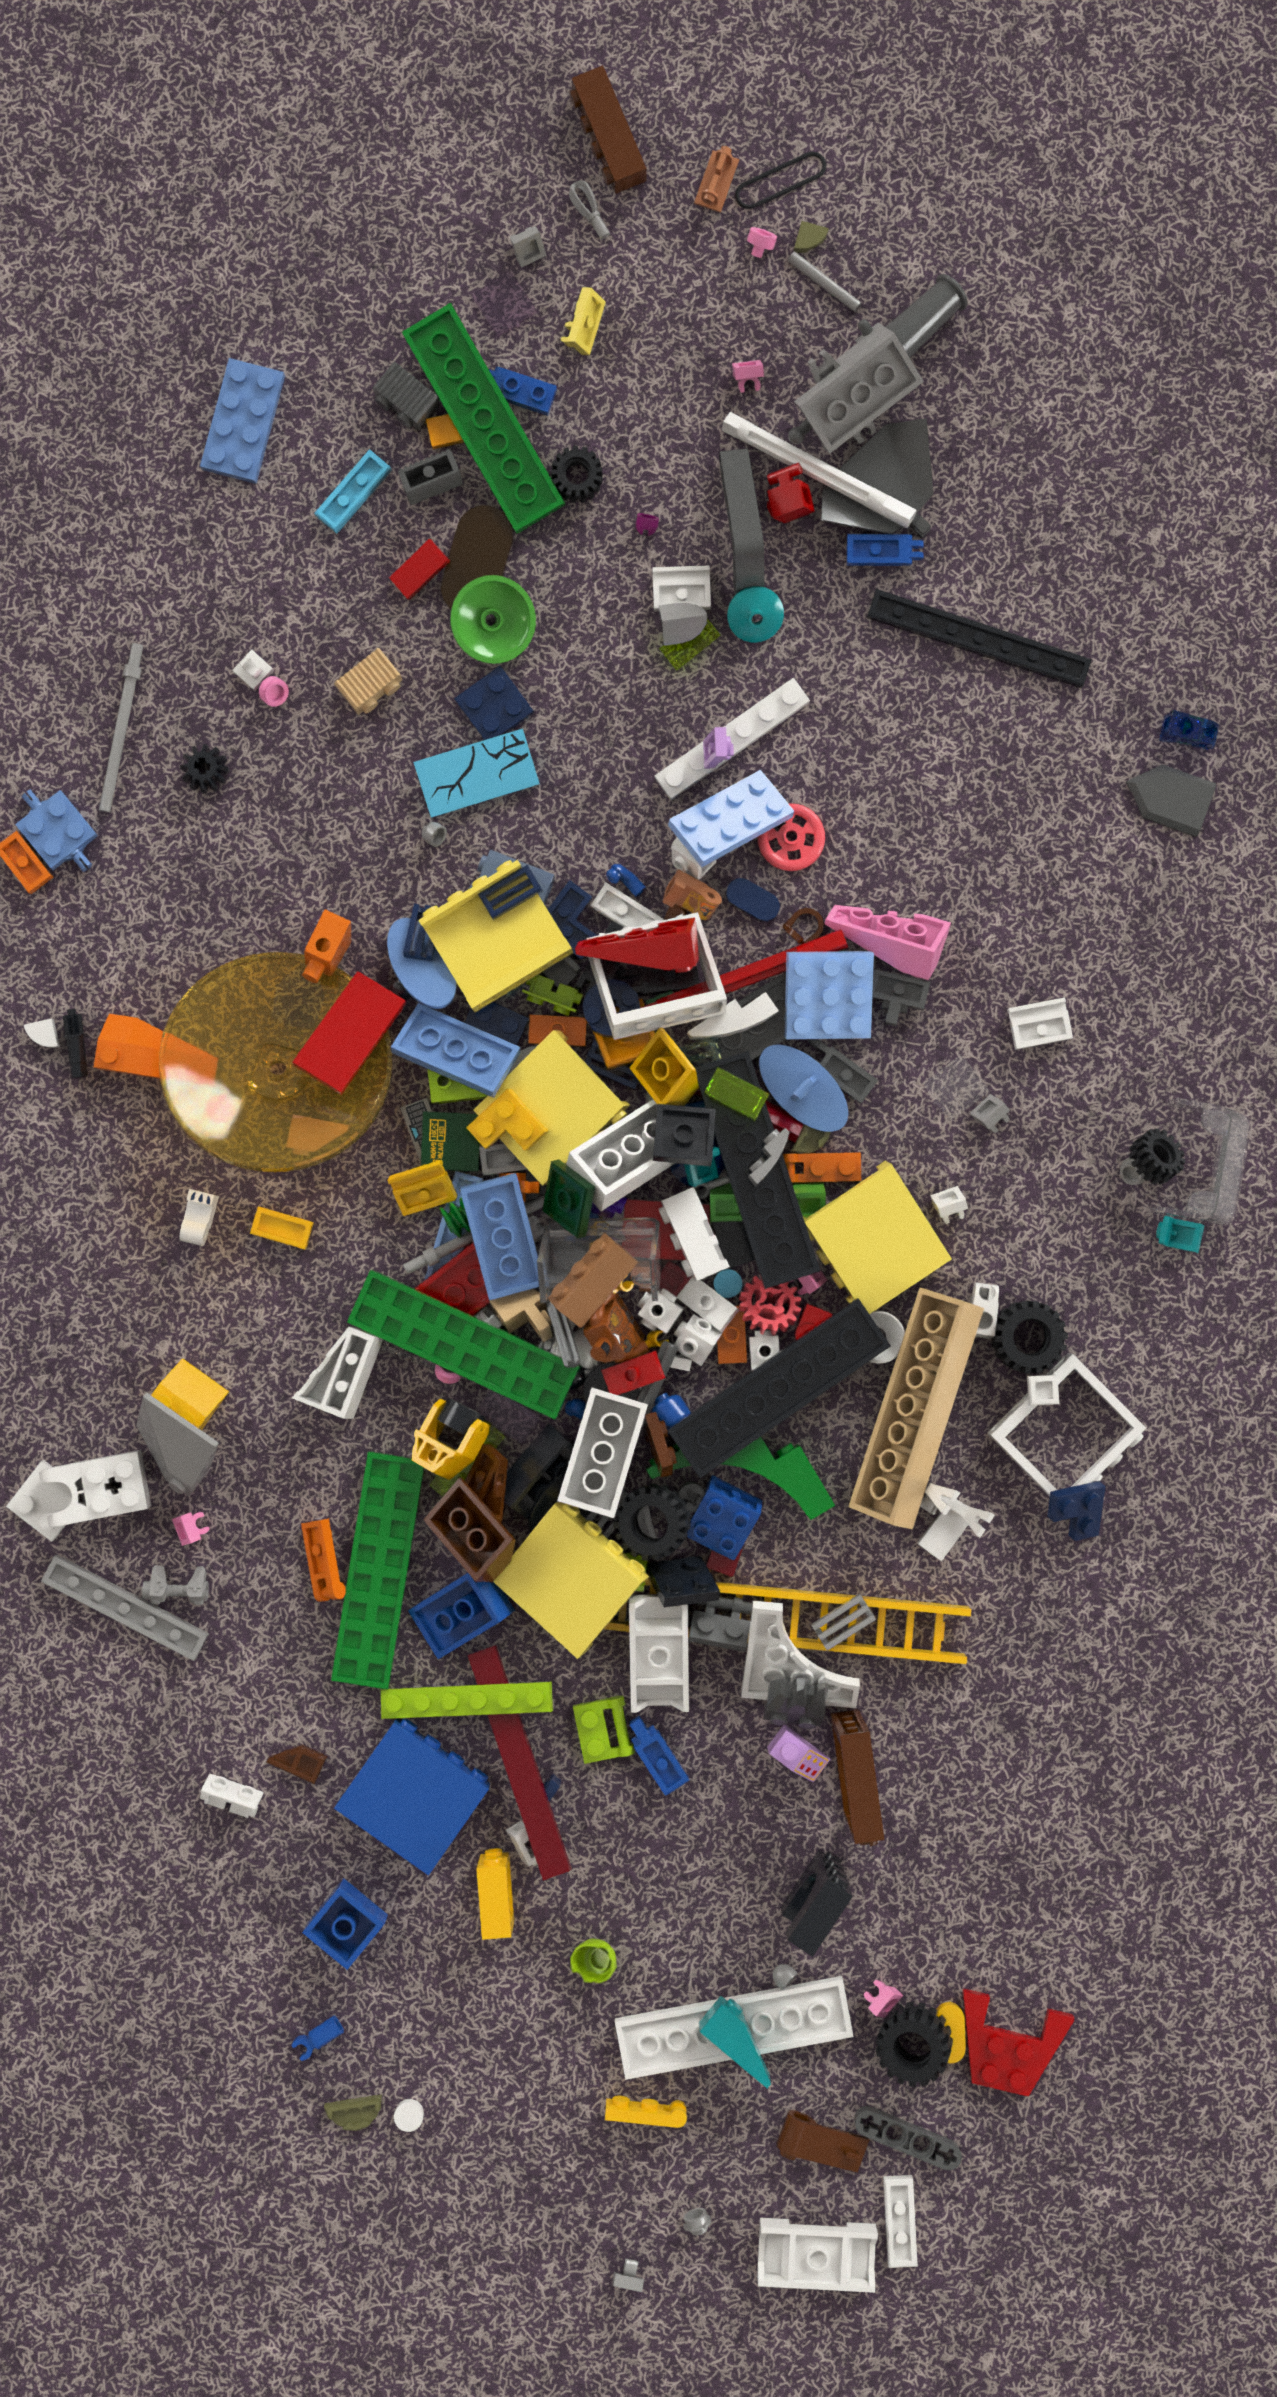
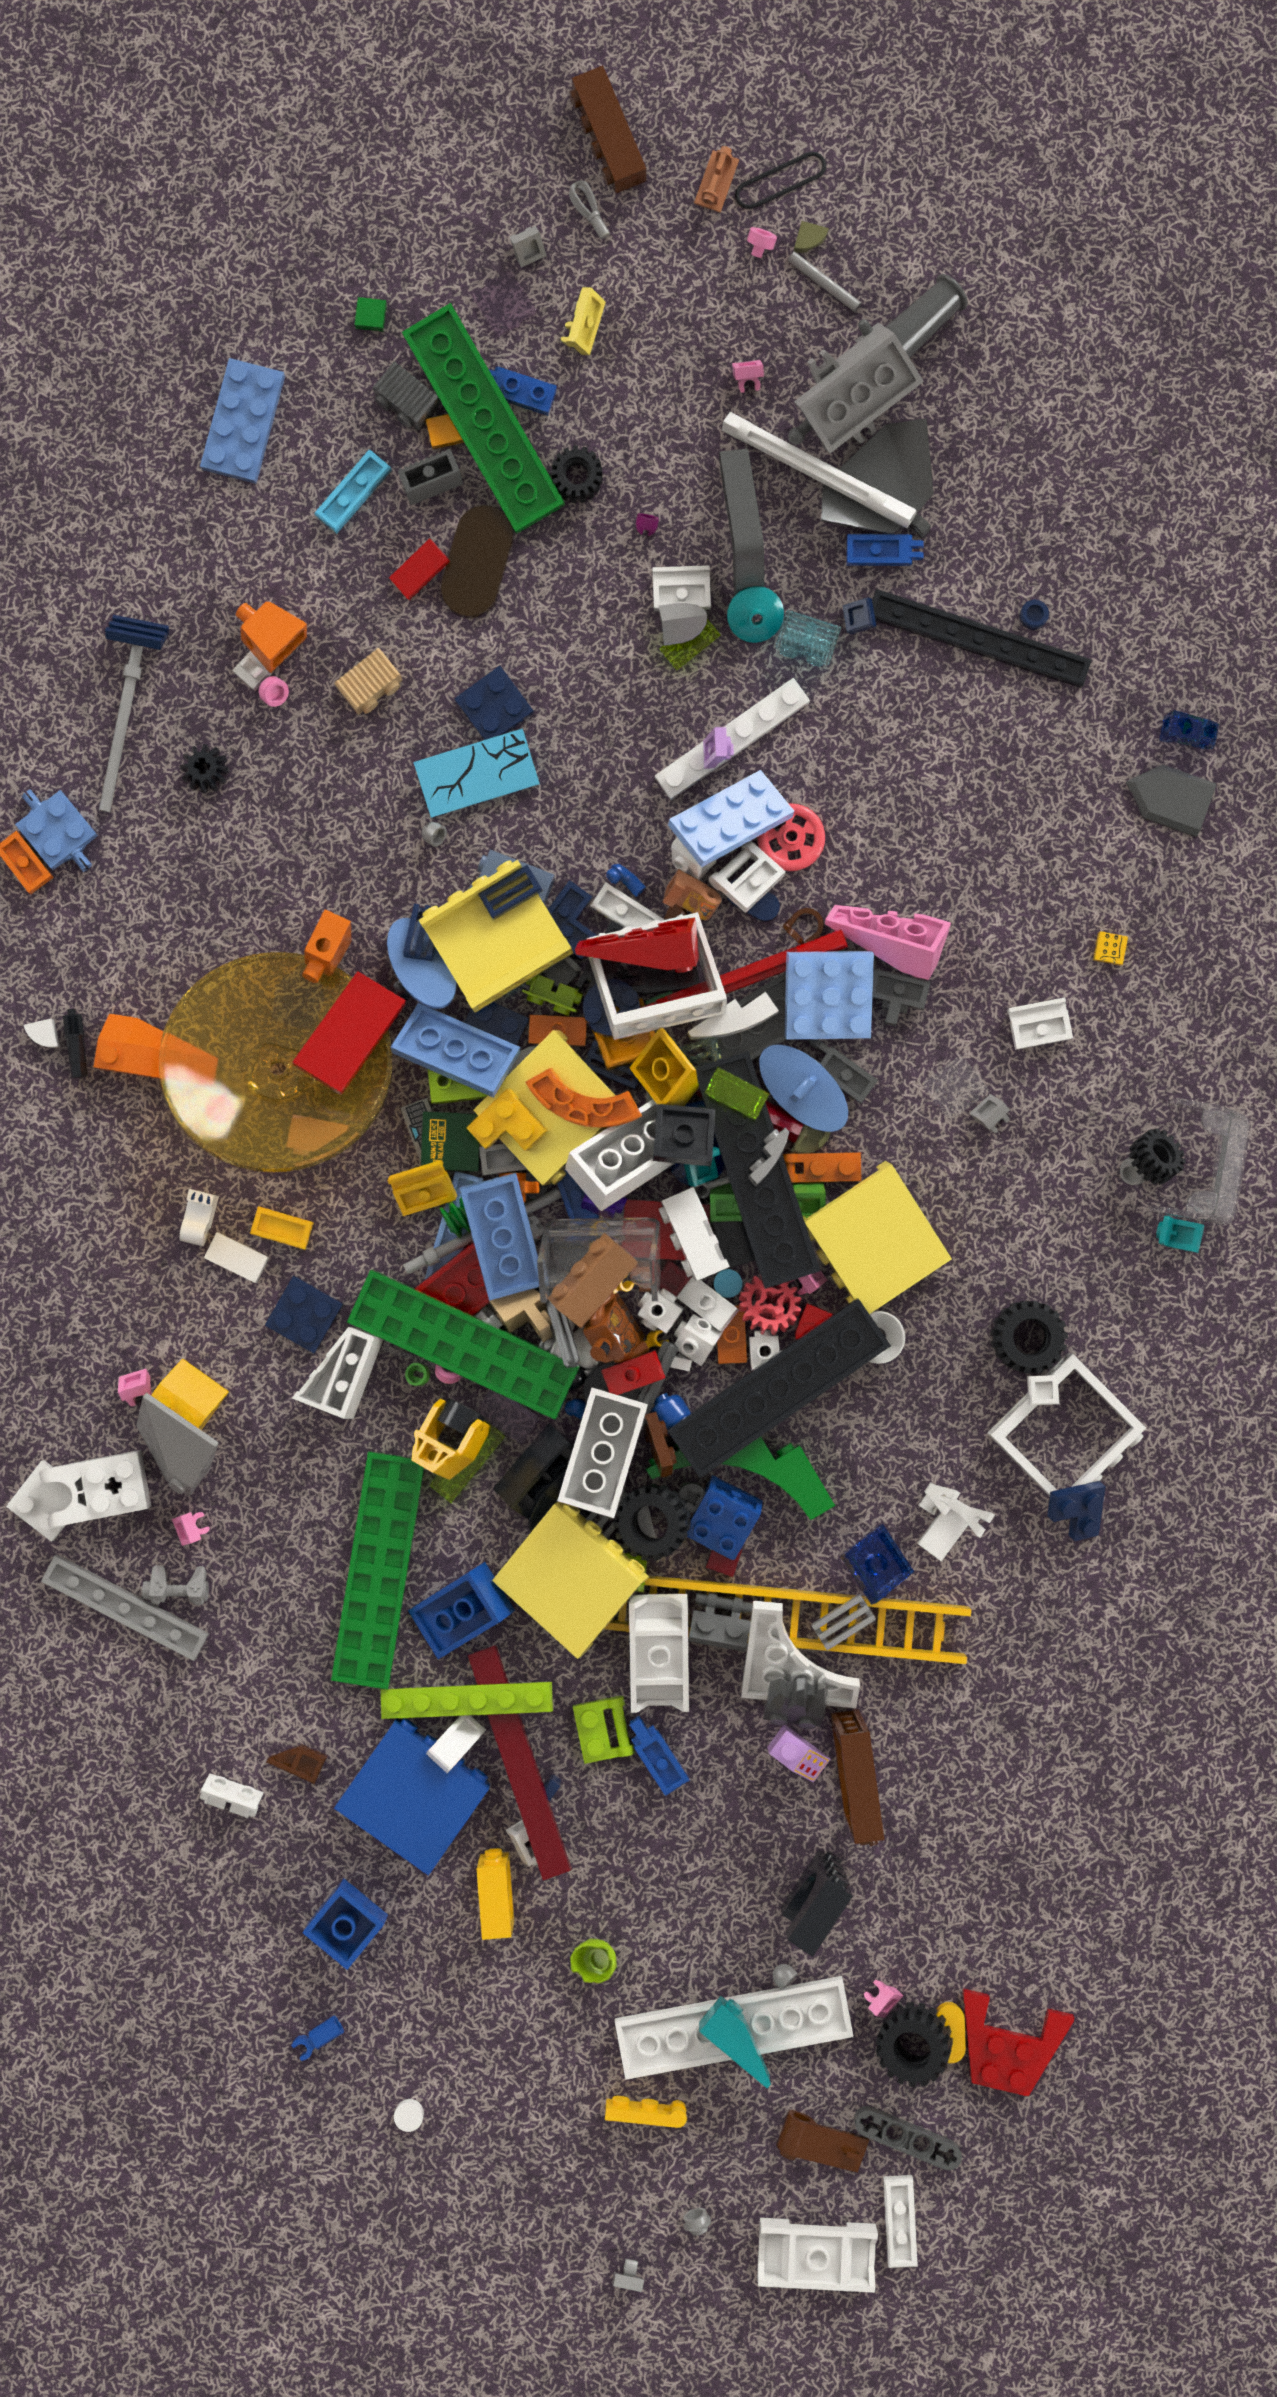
(134, 1385): none -> bright pink tile
(137, 632): none -> dark blue tile
(236, 1257): none -> white tile
(270, 633): none -> orange torso
(304, 1314): none -> dark blue plate
(322, 1561): orange plate -> none
(354, 2113): olive tile -> none
(370, 314): none -> green tile
(414, 1380): none -> bright green hinge
(455, 1742): none -> white tile
(471, 1533): reddish brown slope -> none
(488, 1479): reddish brown wing -> none
(513, 619): bright green dish -> none
(568, 1198): dark green tile -> none
(580, 1108): none -> orange tile
(682, 1581): black plate -> none
(753, 882): none -> white plate
(791, 498): red brick -> none
(807, 638): none -> clear light blue brick
(859, 615): none -> dark blue tile
(877, 1564): none -> clear blue tile
(916, 1408): tan brick -> none
(949, 1202): white tile -> none
(986, 1297): white leg -> none
(1034, 614): none -> dark blue tile
(1110, 948): none -> yellow tile

